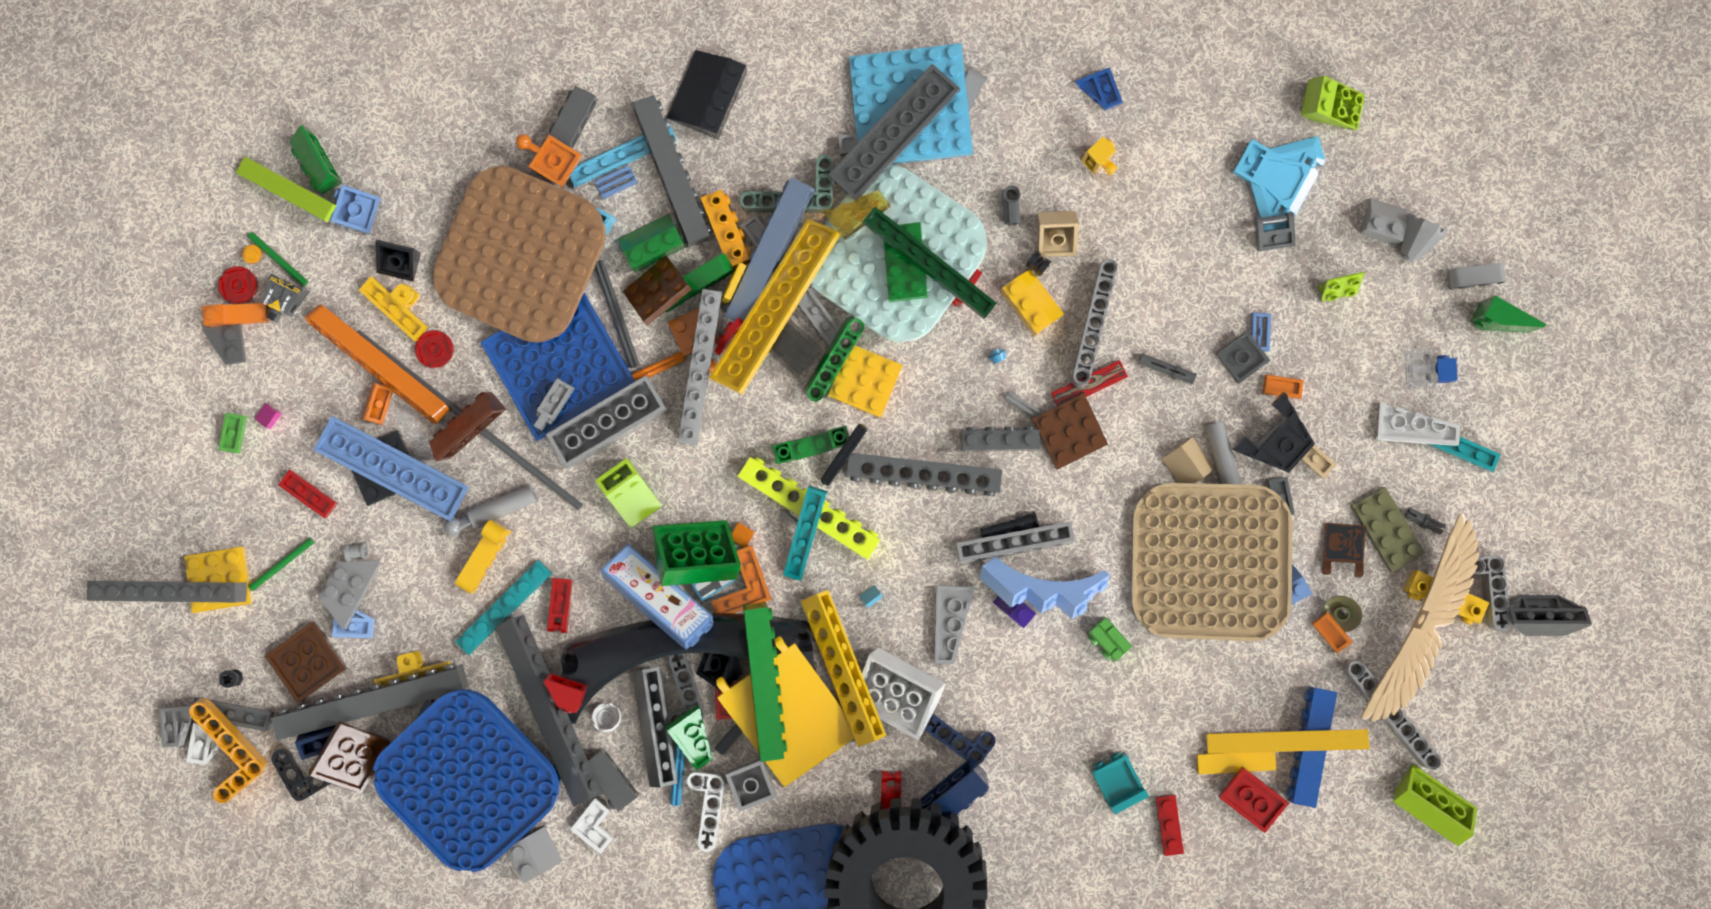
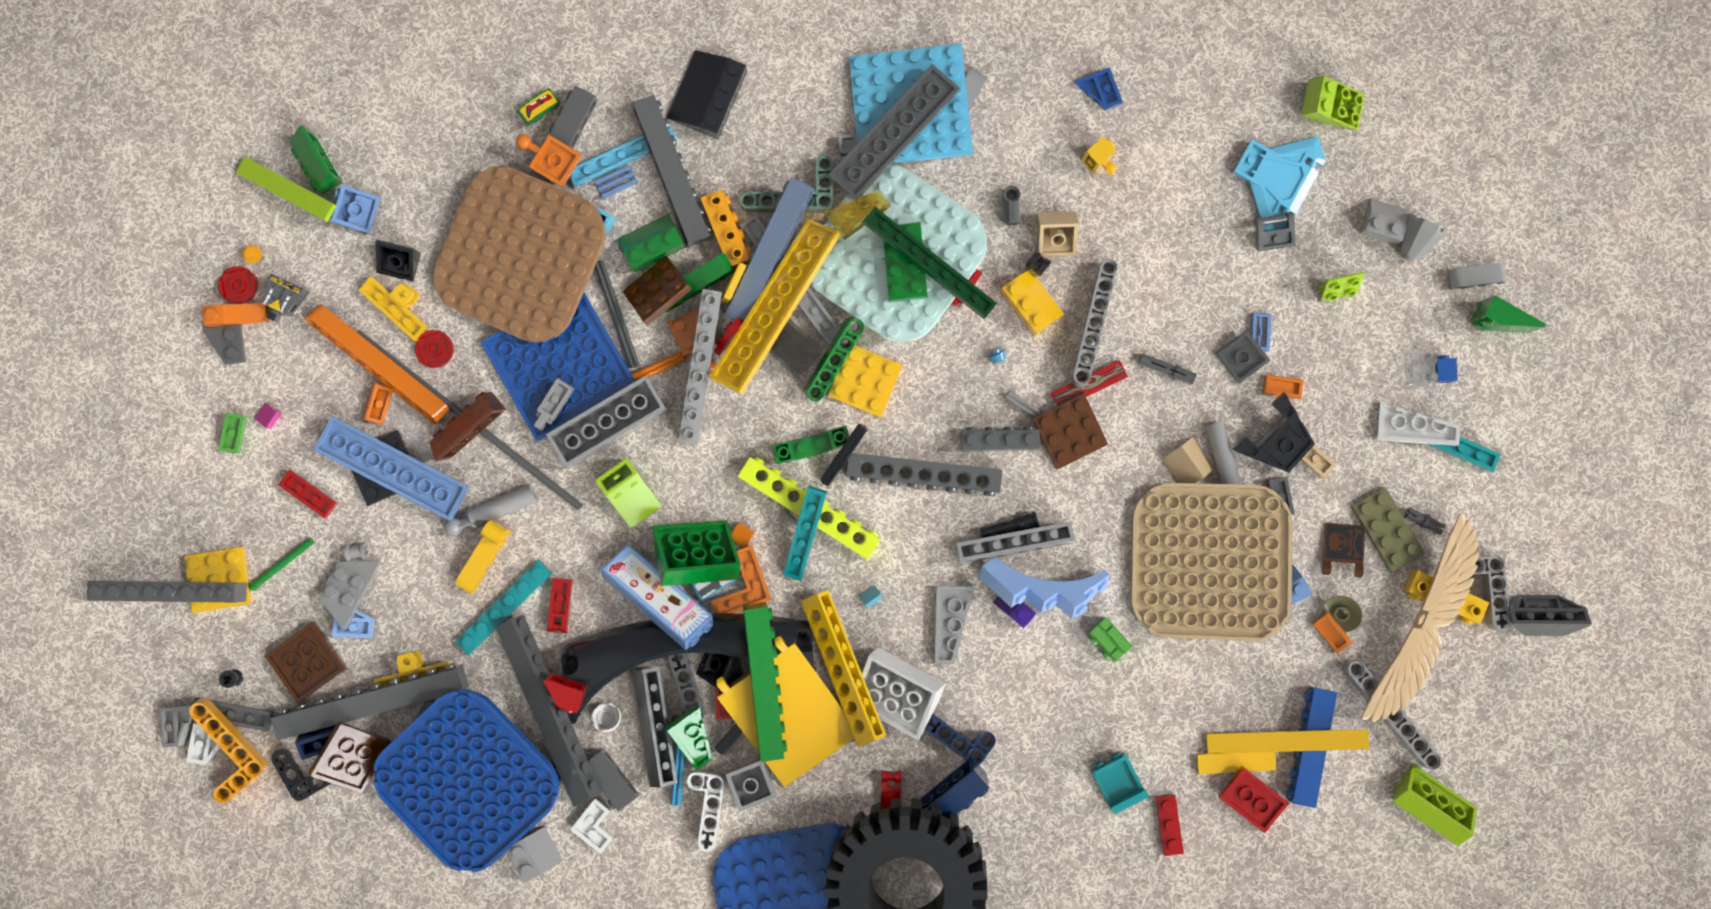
(278, 259): green bar -> none
(538, 106): none -> slope

